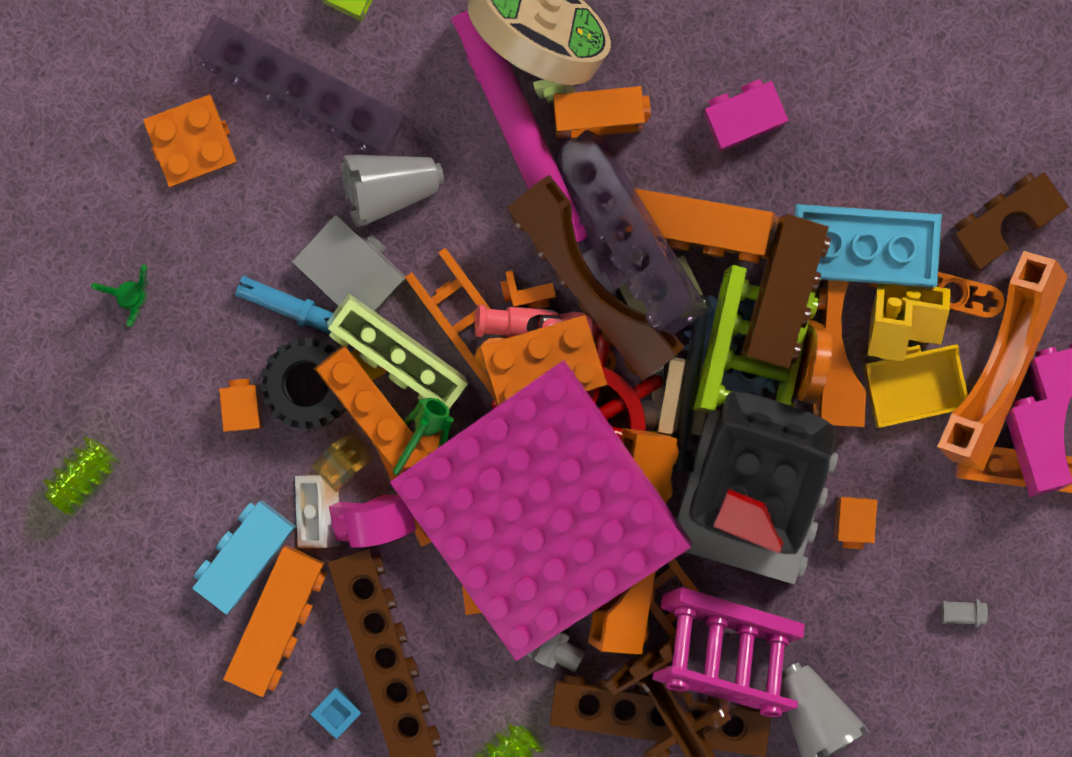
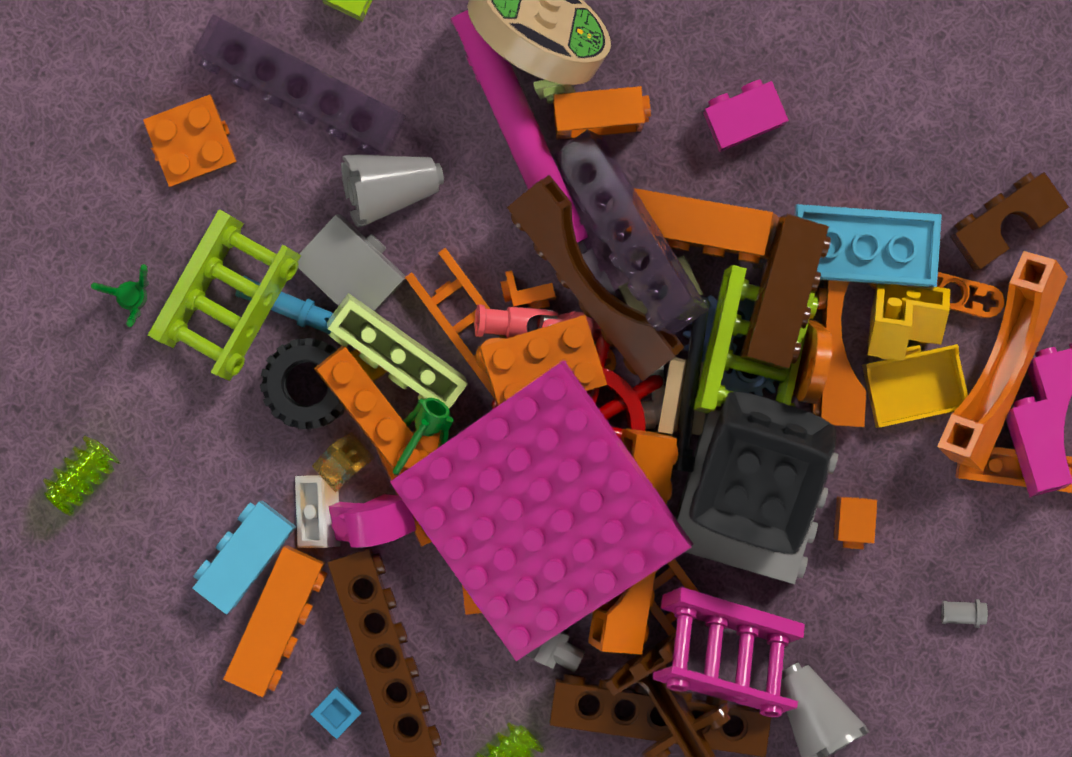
(191, 288): none -> lime fence
(240, 406): orange brick -> none
(748, 520): red tile -> none

